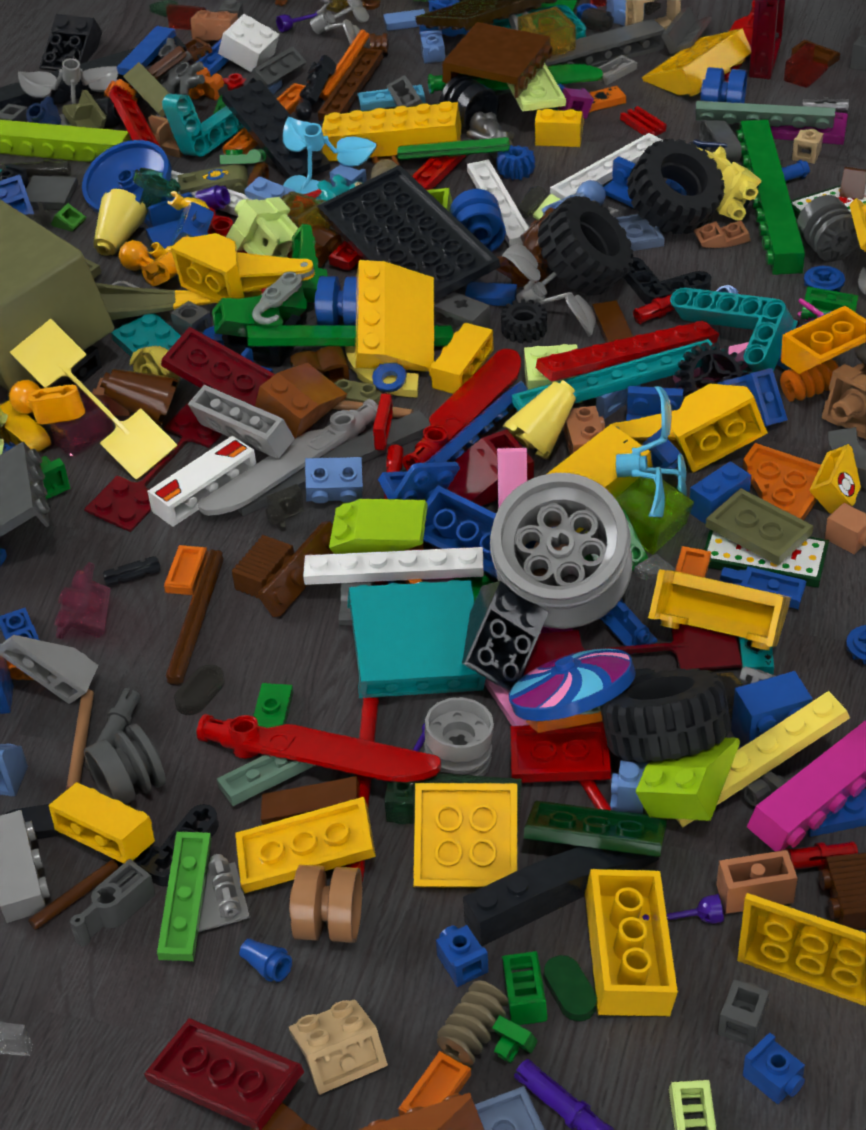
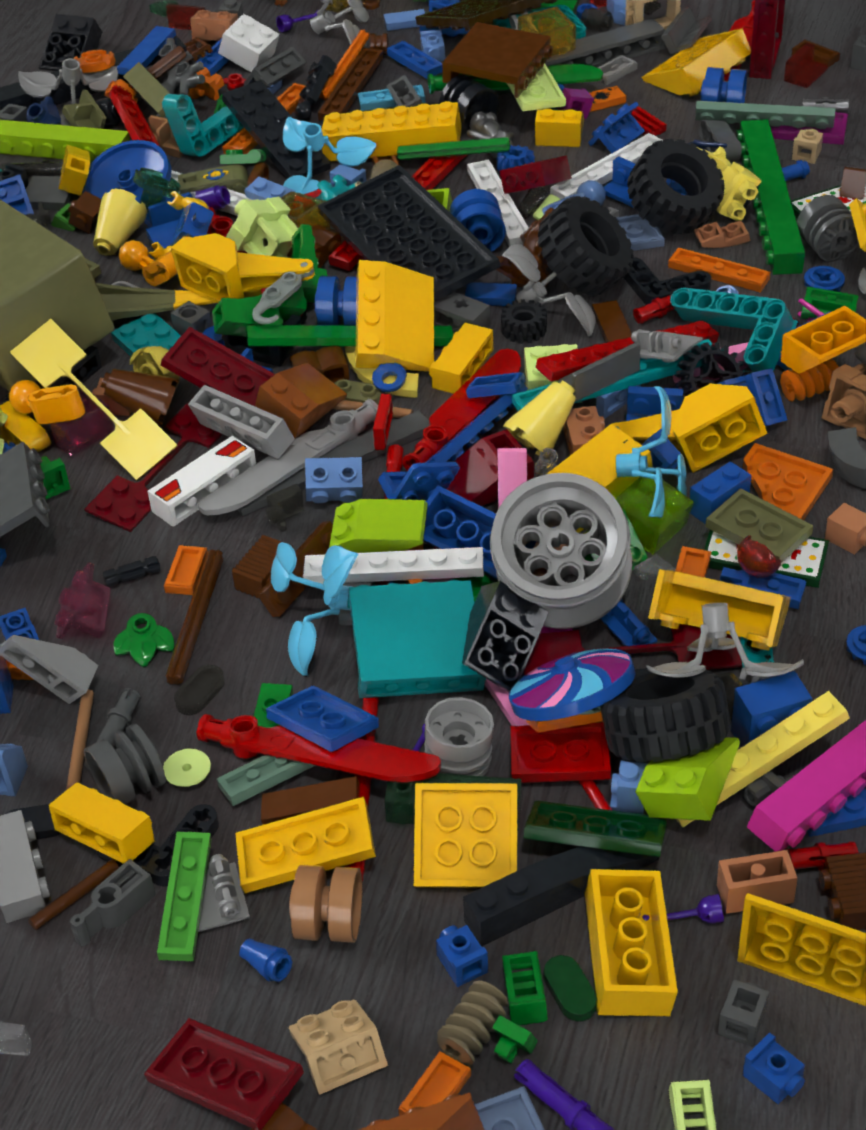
(74, 170): none -> yellow slope
(85, 212): none -> reddish brown brick
(96, 61): none -> orange tile
(145, 641): none -> green plate
(186, 767): none -> yellowish green piece
(322, 718): none -> blue tile
(335, 570): none -> medium azure plant
(414, 59): none -> blue plate
(495, 385): none -> blue tile
(535, 174): none -> dark red window
(546, 462): none -> clear pin
(604, 371): none -> dark grey panel
(618, 129): none -> blue bracket
(663, 344): none -> light grey hinge
(712, 637): none -> light grey plant
(720, 269): none -> orange tile
(756, 558): none -> clear red hair
(837, 479): yellow slope -> none

